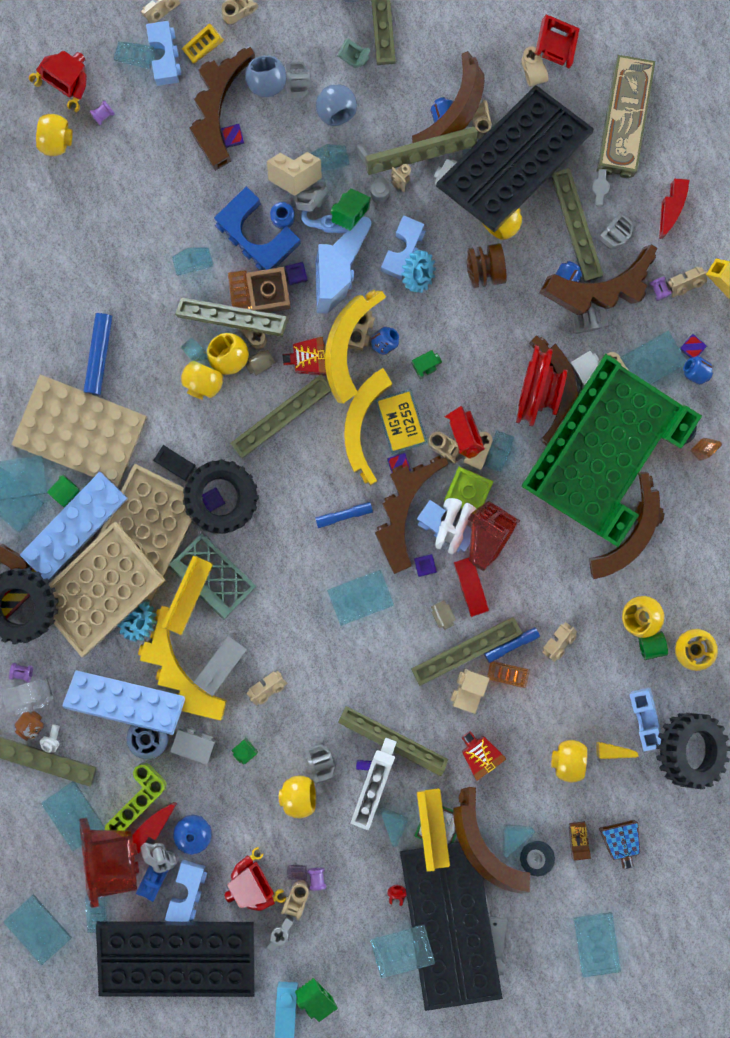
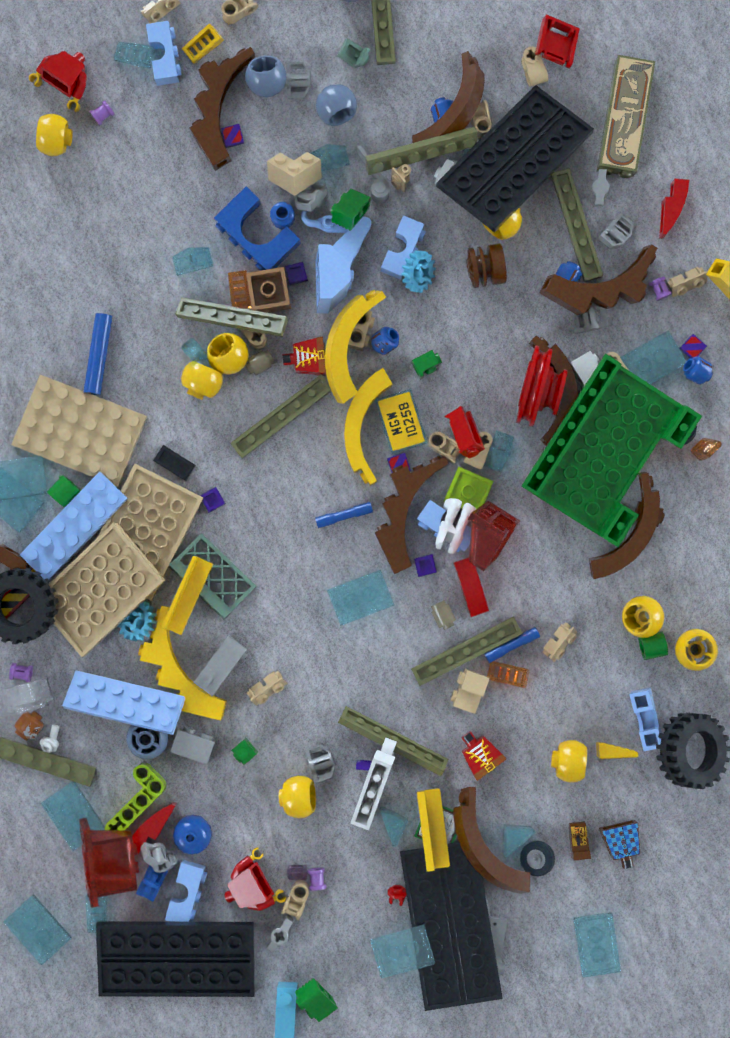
(242, 483): black tyre -> none

